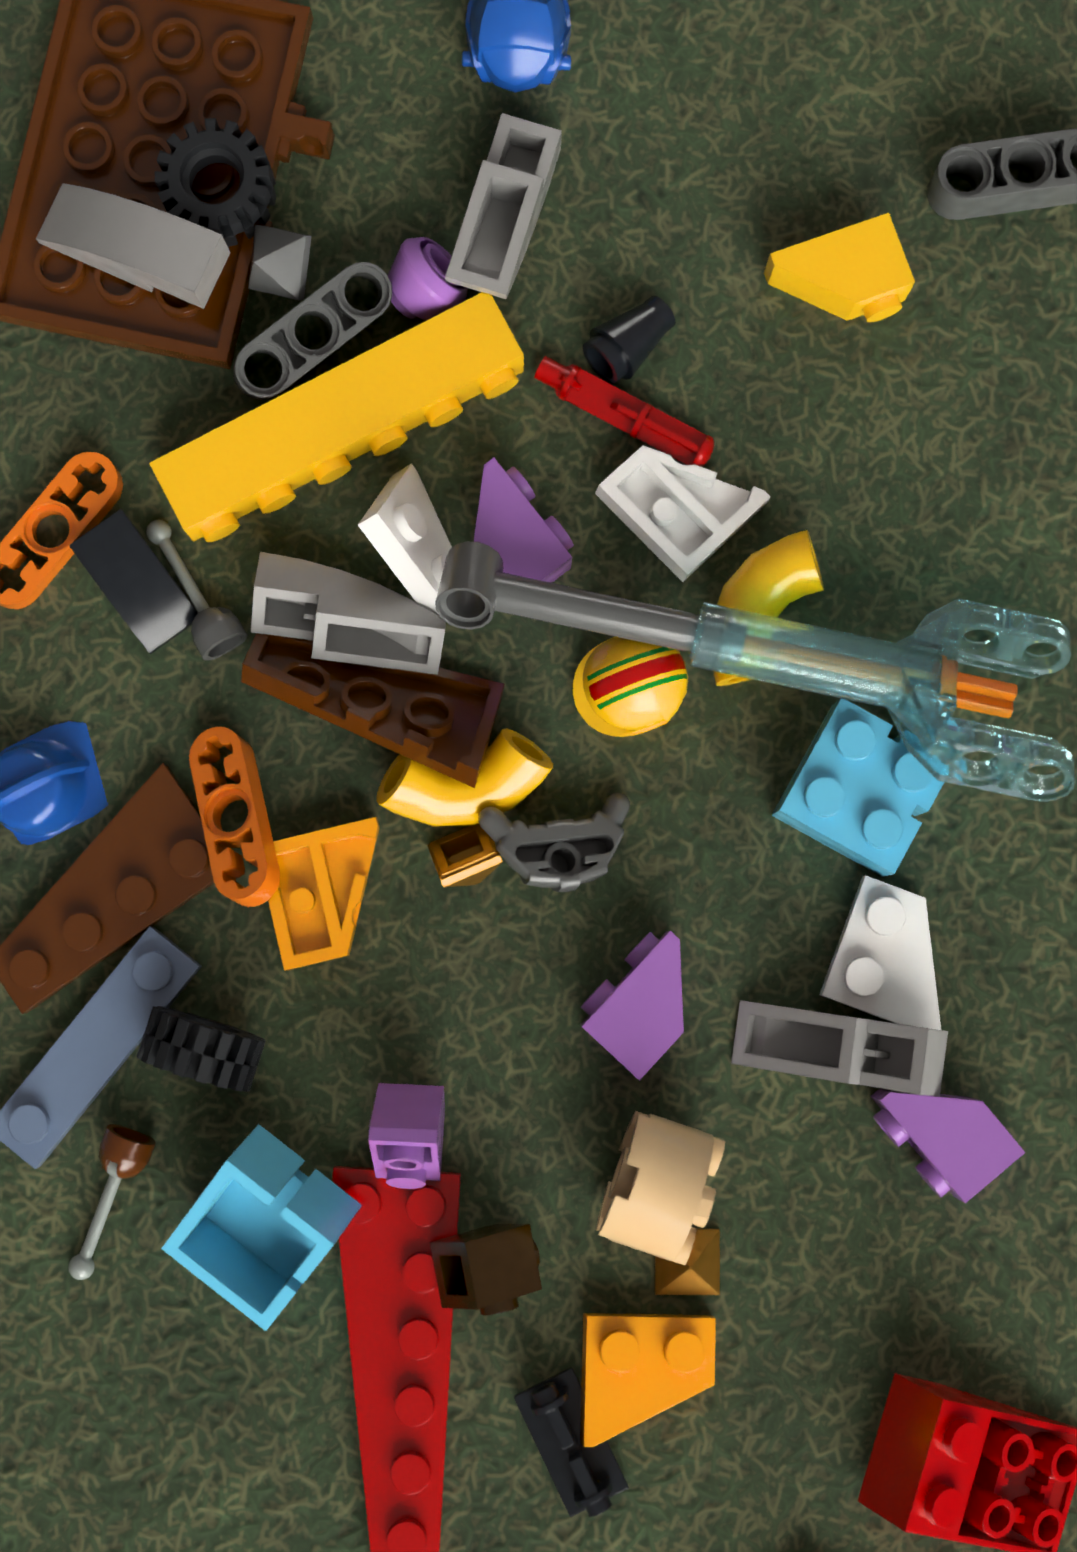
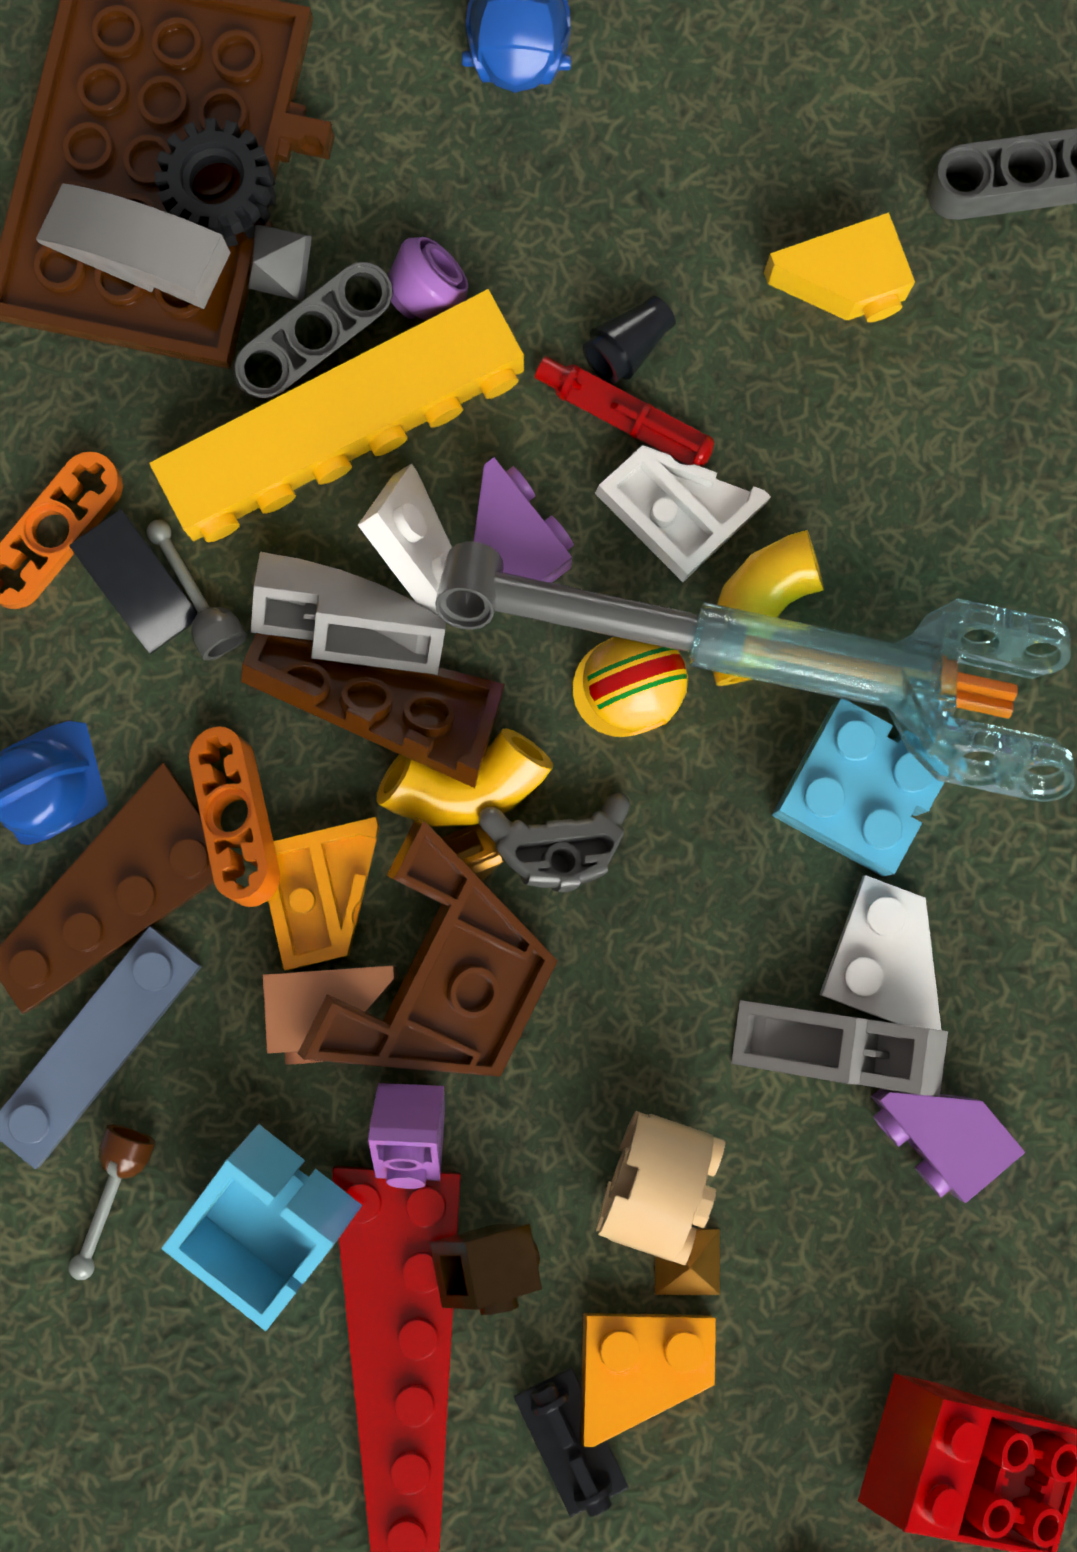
(201, 1049): black tyre -> none
(296, 997): none -> nougat slope
(464, 988): none -> reddish brown wing
(504, 206): light grey slope -> none
(644, 1010): medium lavender slope -> none

